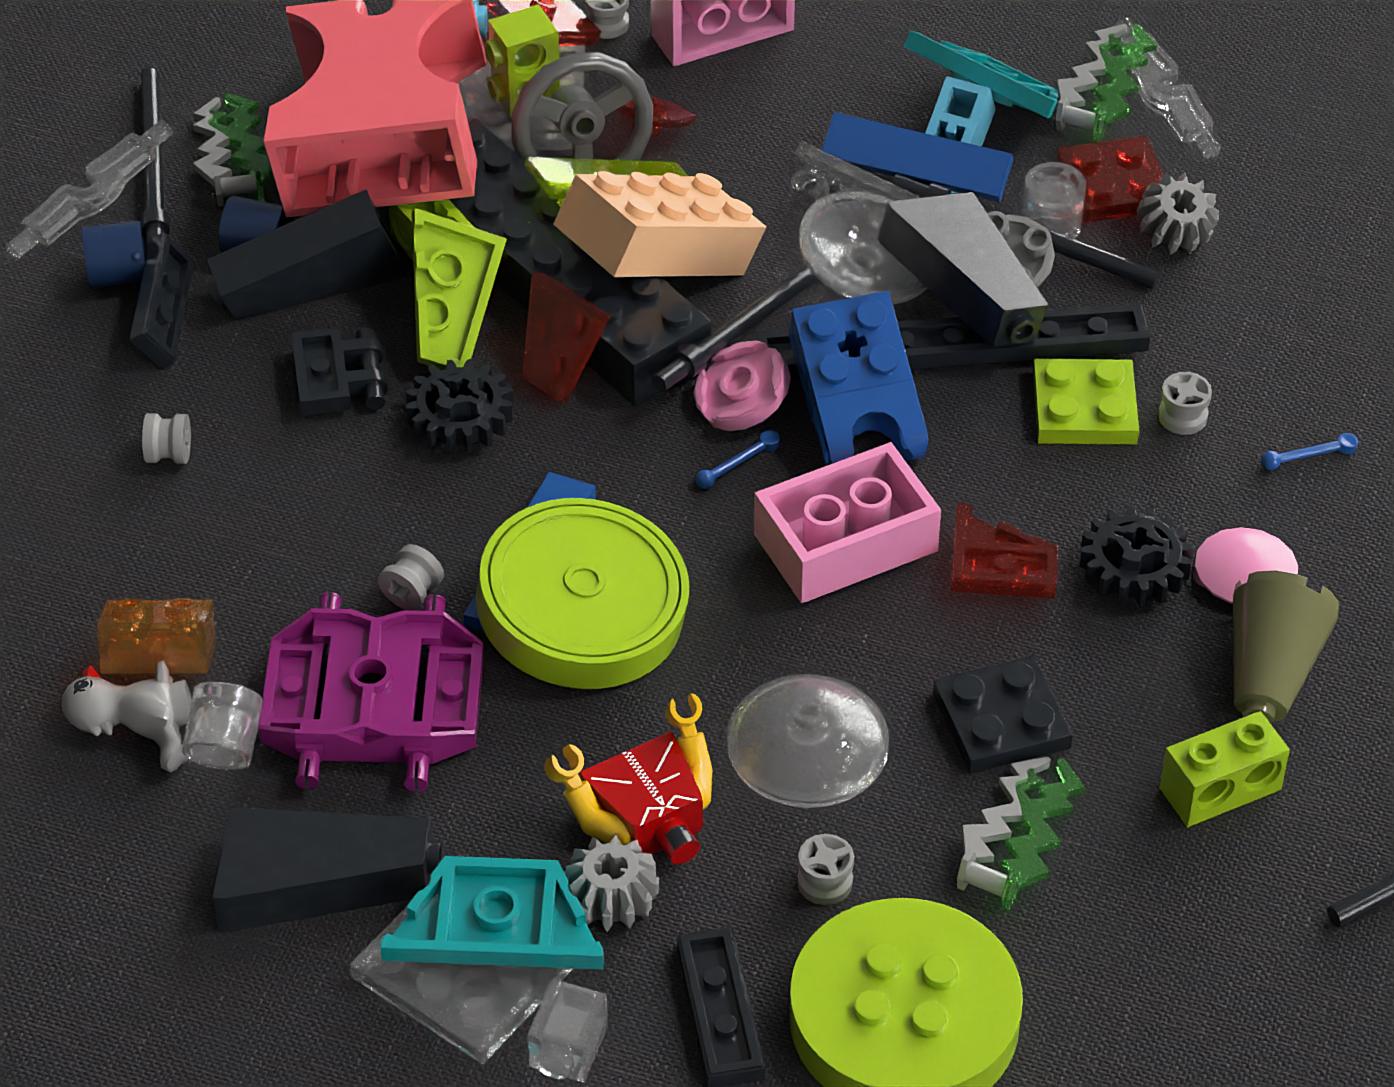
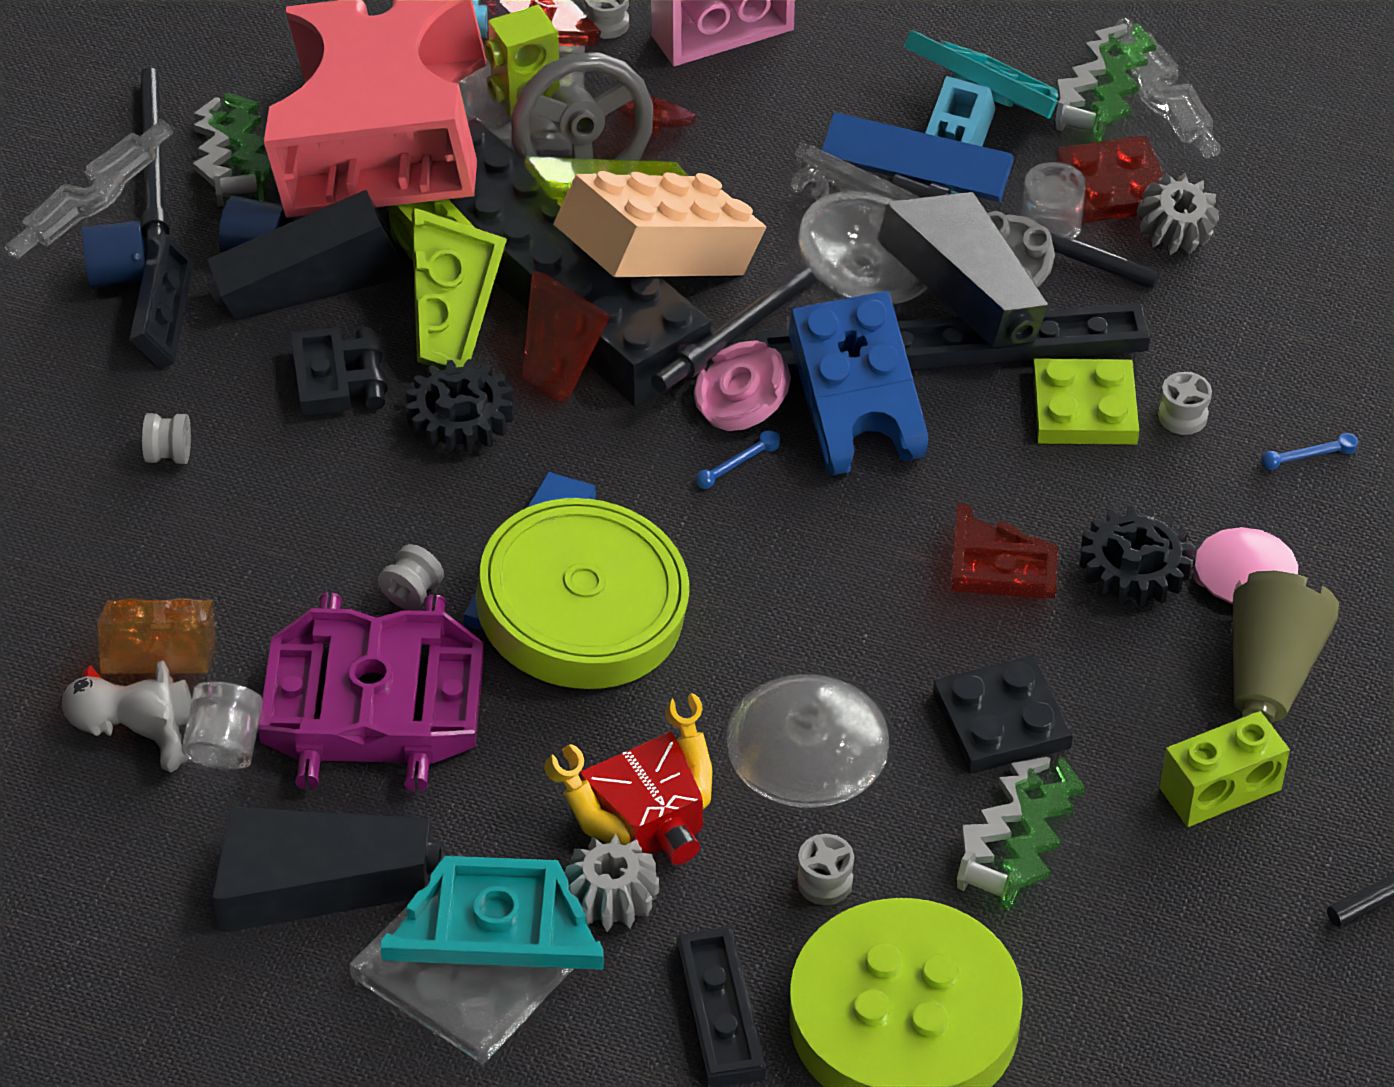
(567, 1031): clear brick -> none
(846, 522): bright pink brick -> none

